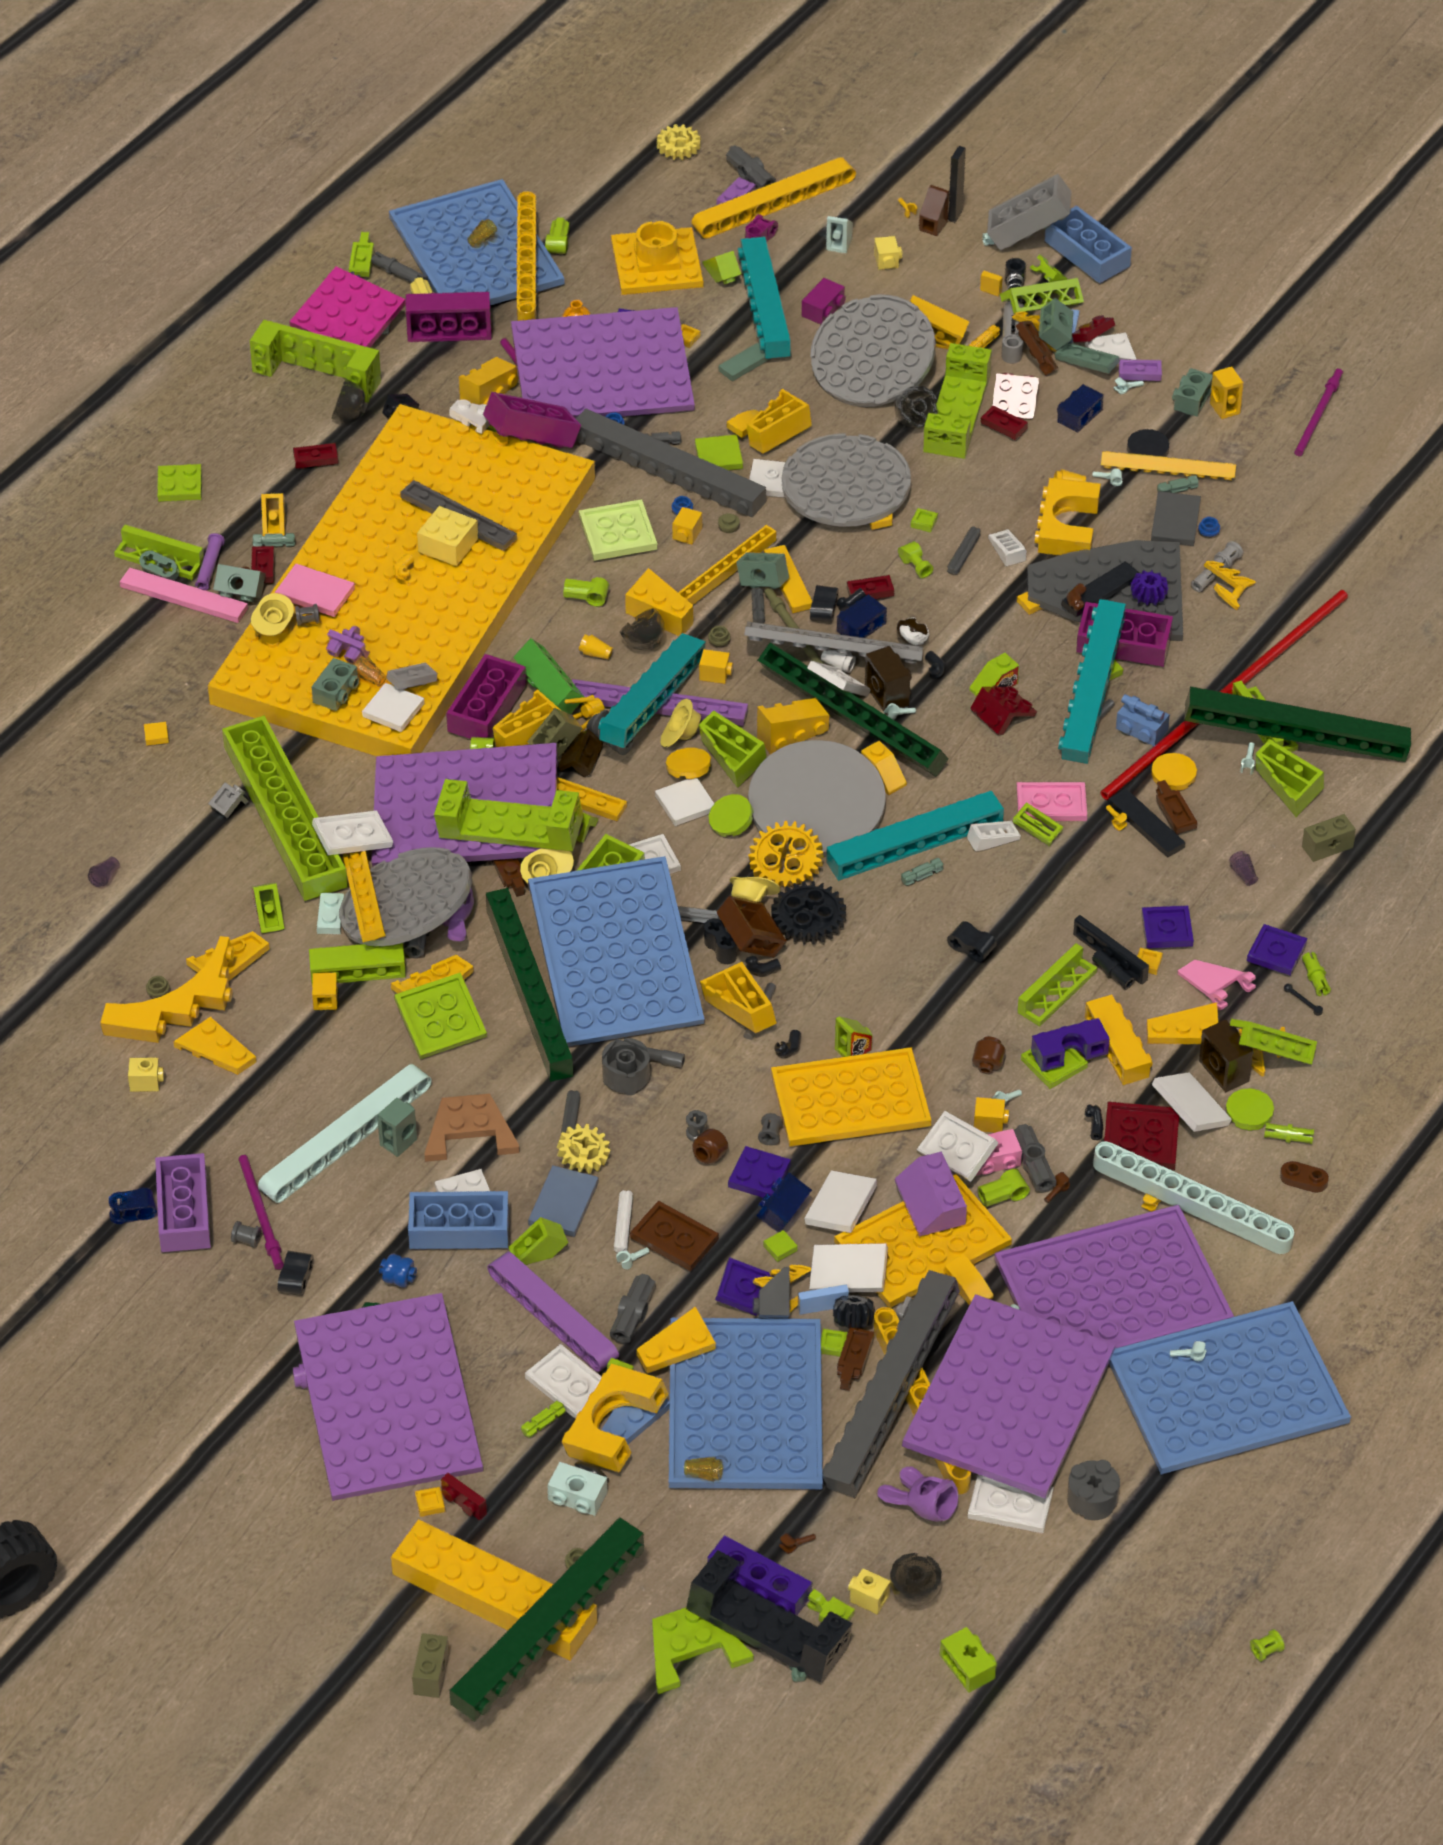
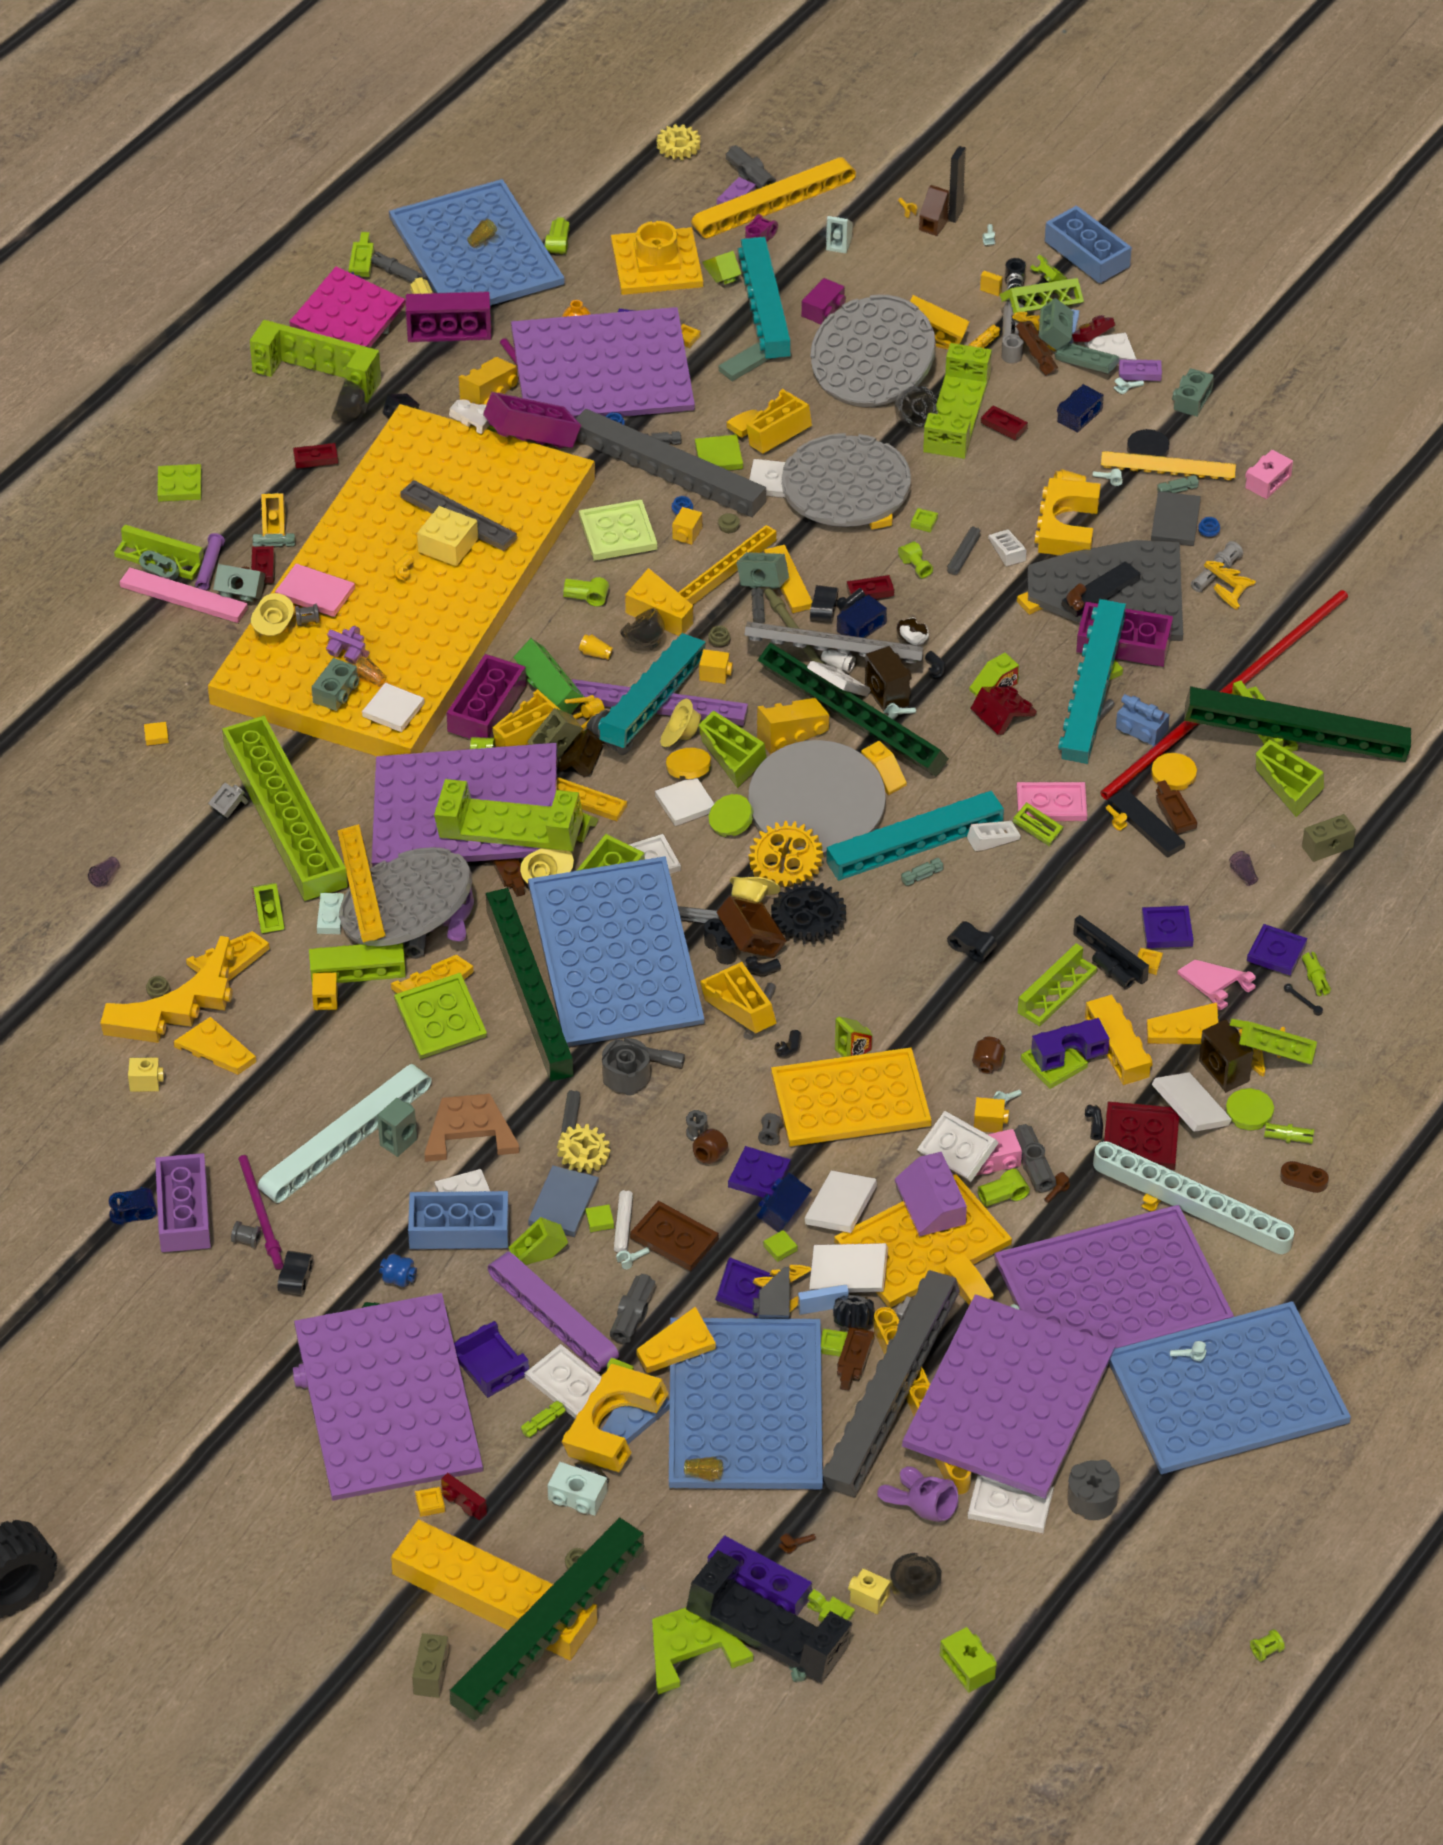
(352, 832): white tile -> none
(412, 676): light grey plate -> none
(490, 1359): none -> dark purple panel
(526, 256): yellow beam -> none
(599, 1218): none -> lime tile
(887, 252): light yellow brick -> none
(1016, 394): bracket -> none
(1029, 212): light grey brick -> none
(1149, 587): dark purple gear -> none
(1226, 392): yellow brick -> none
(1248, 762): light aqua hand -> none
(1268, 474): none -> bright pink brick
(1331, 387): magenta bar -> none

